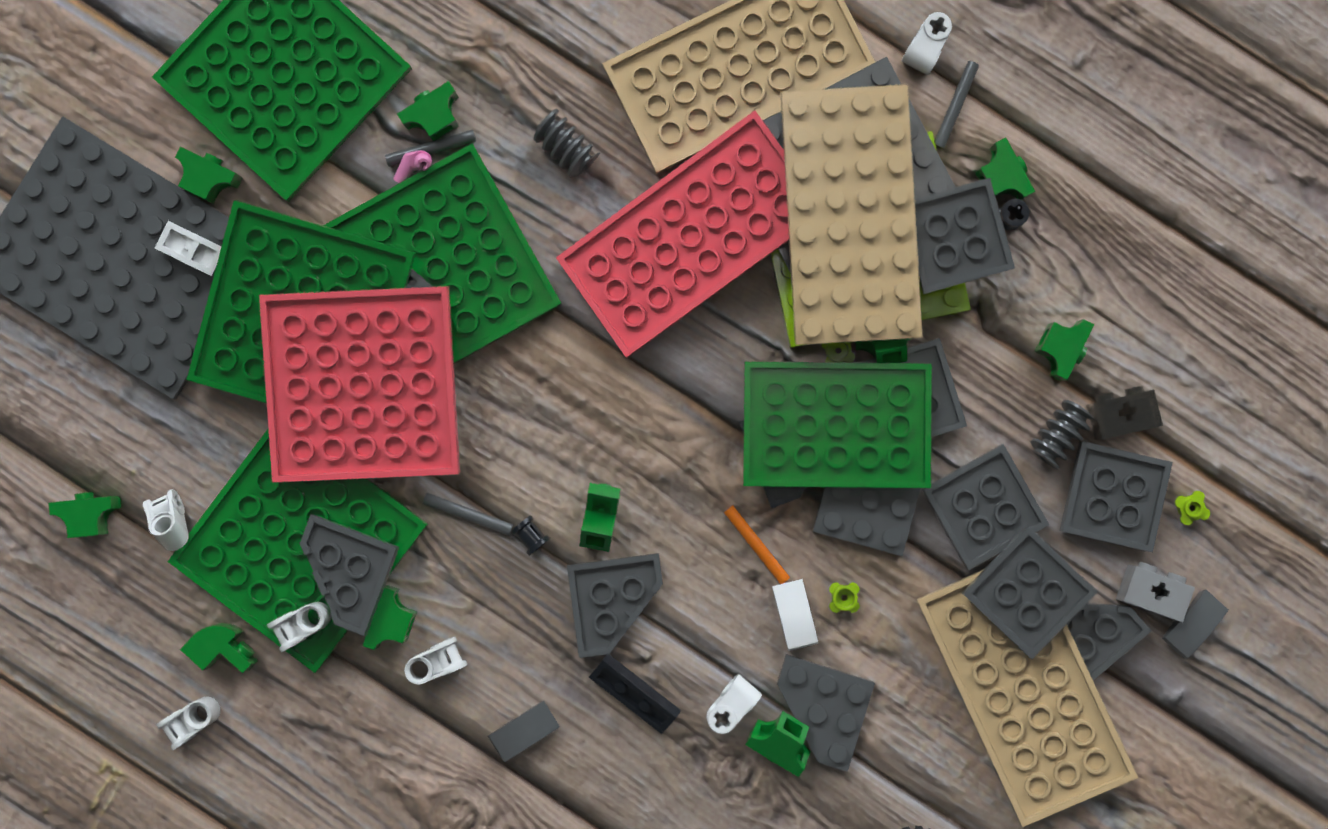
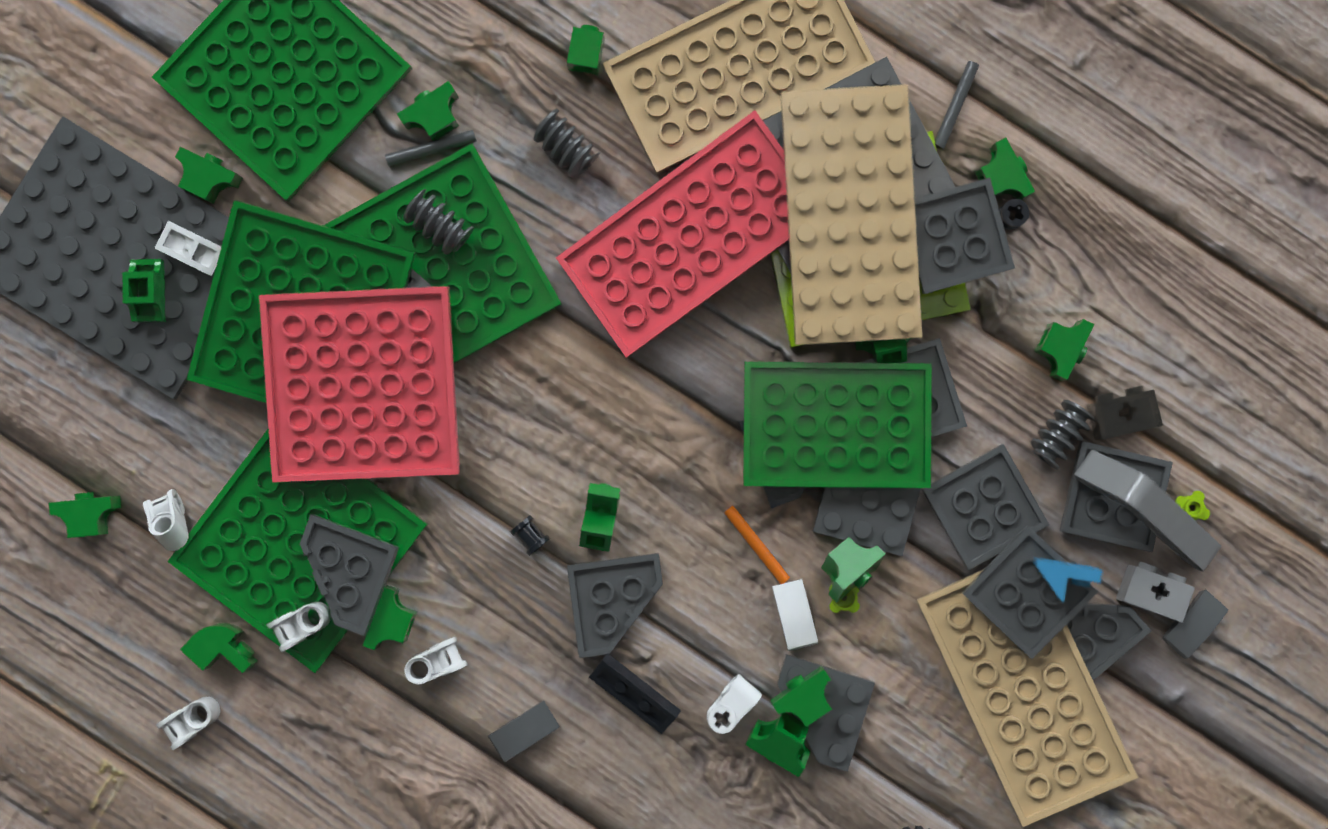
(145, 290): none -> green brick
(412, 162): bright pink arm -> none
(436, 224): none -> dark grey piece
(467, 514): dark grey bar -> none
(585, 49): none -> green brick
(804, 696): none -> green brick
(846, 352): lime plate -> none
(850, 567): none -> brick
(926, 46): white piece -> none
(1057, 573): none -> dark azure slope
(1150, 506): none -> light grey beam

